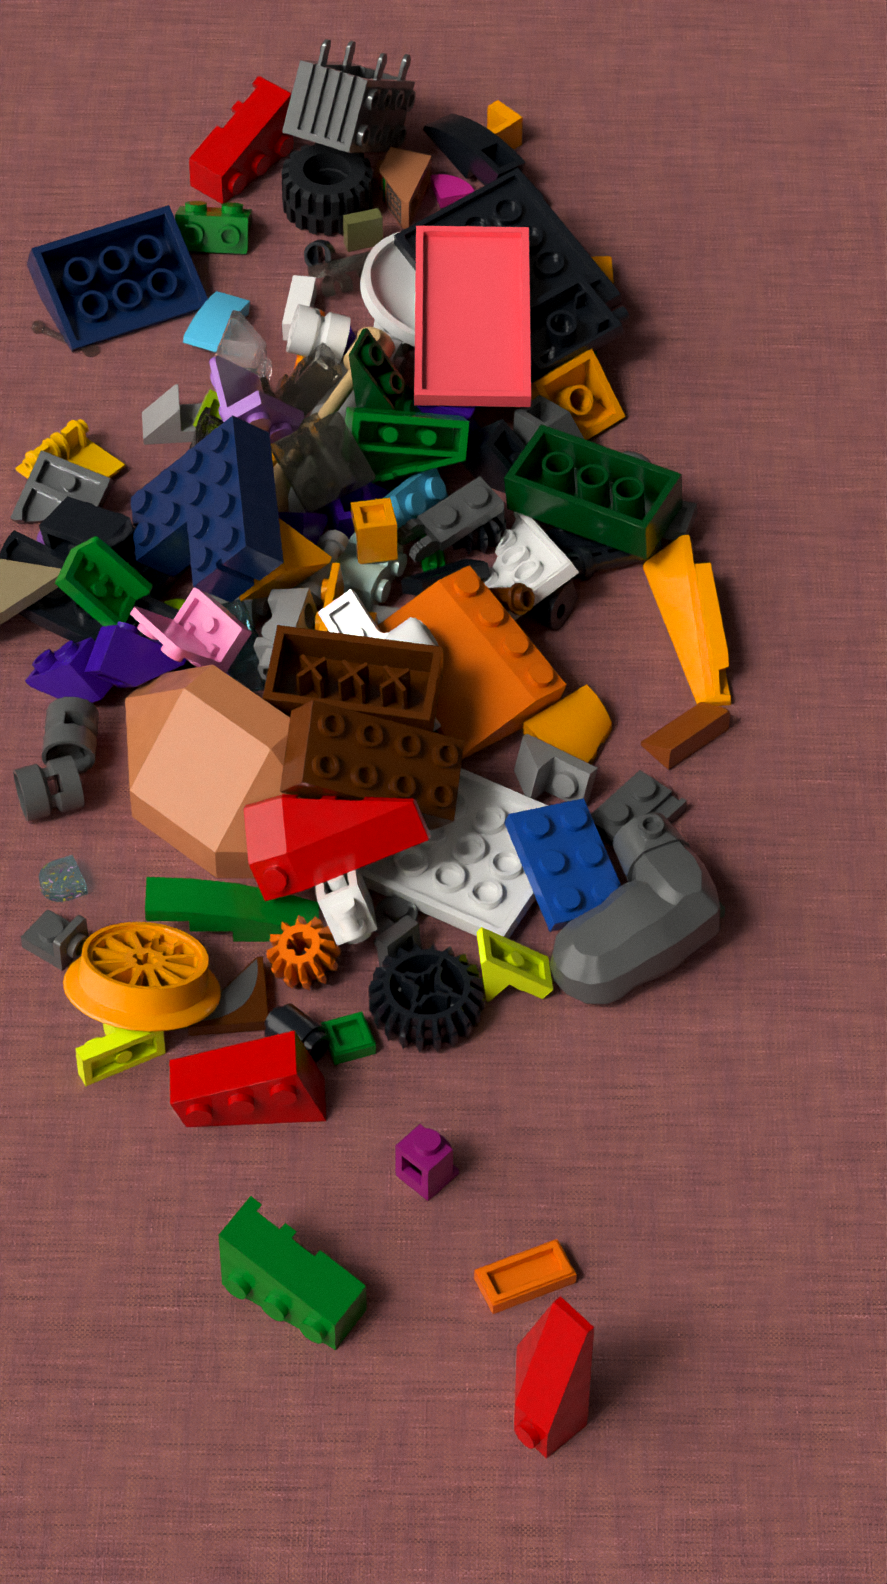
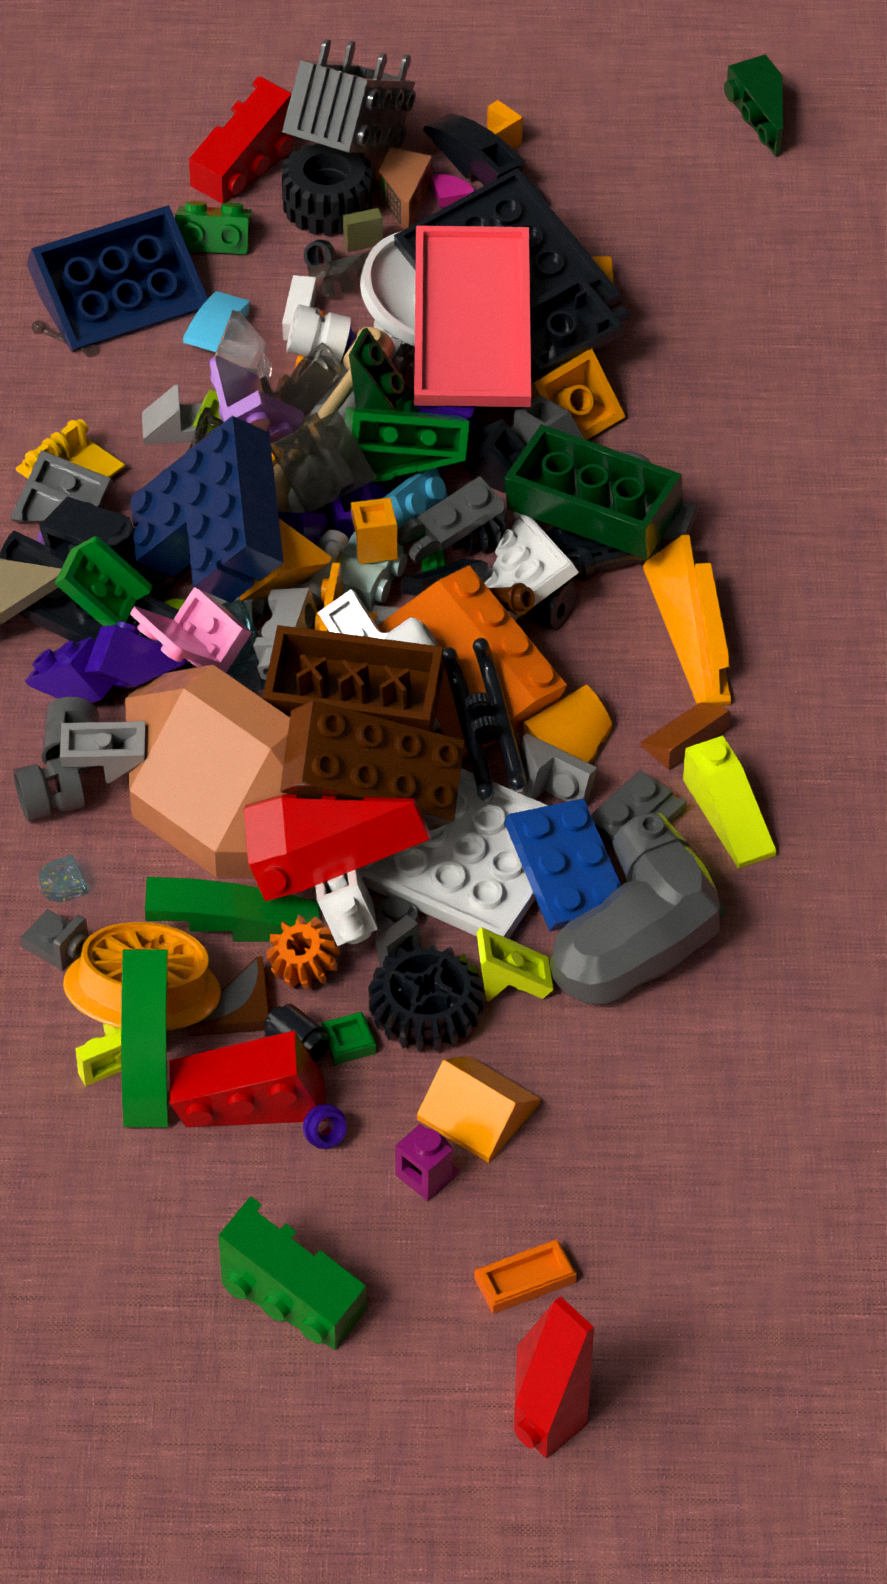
(106, 744): none -> light grey slope
(144, 1037): none -> green slope
(335, 1129): none -> dark purple plate
(475, 1106): none -> light orange slope
(484, 719): none -> black piece
(727, 801): none -> neon yellow slope
(758, 95): none -> dark green slope

